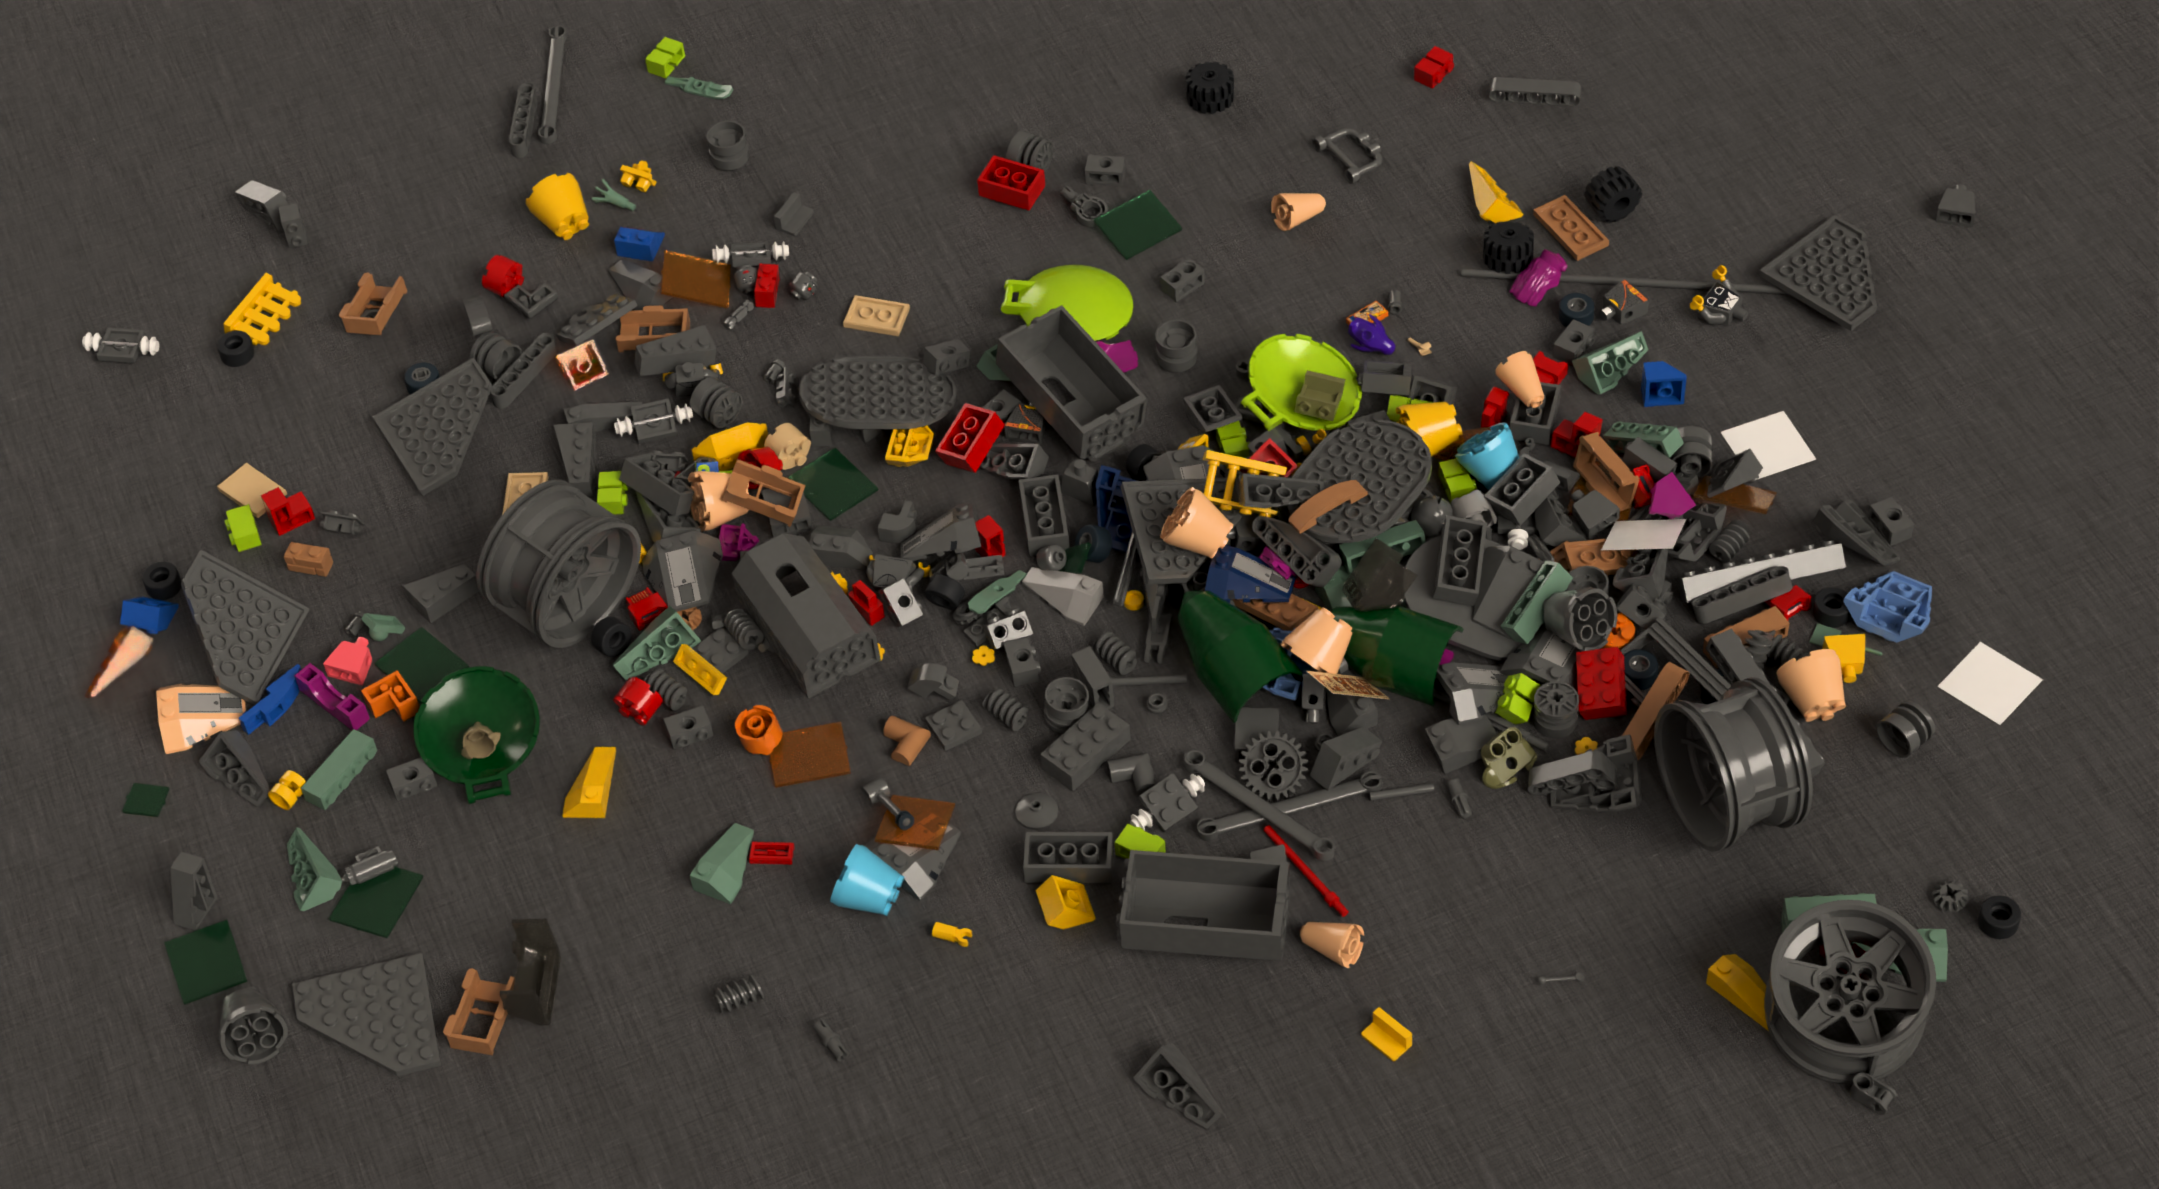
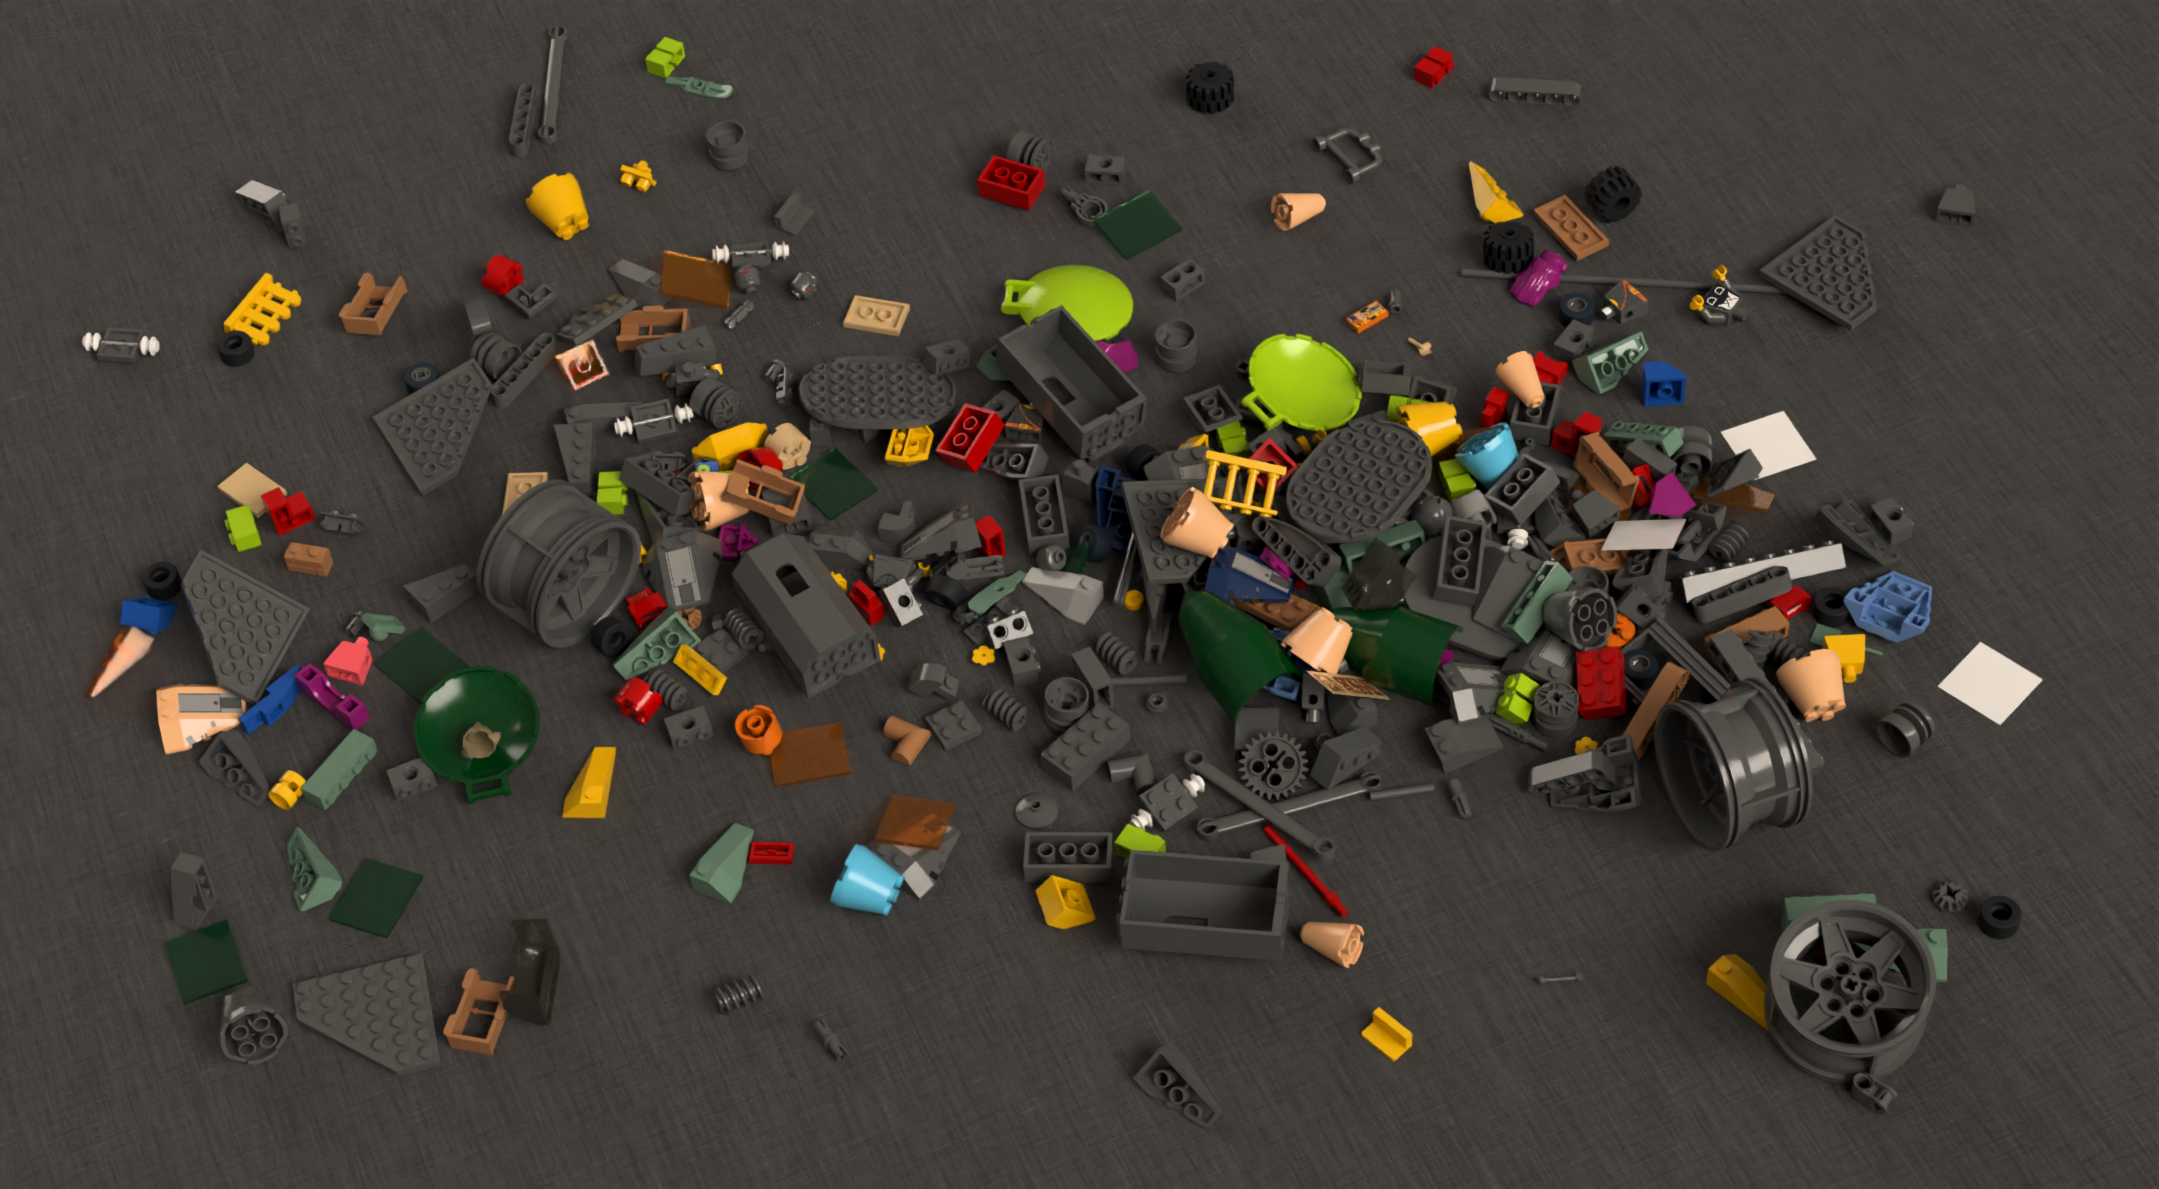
(145, 800): clear green piece -> none
(370, 865): dark grey piece -> none
(389, 694): orange brick -> none
(613, 198): sand green piece -> none
(638, 243): blue slope -> none
(767, 285): red piece -> none
(877, 792): dark grey piece -> none
(951, 933): yellow bar -> none
(1274, 491): dark grey wedge -> none
(1320, 395): olive panel -> none
(1325, 501): medium nougat slope -> none
(1370, 336): dark purple animal -> none
(1497, 773): olive piece -> none

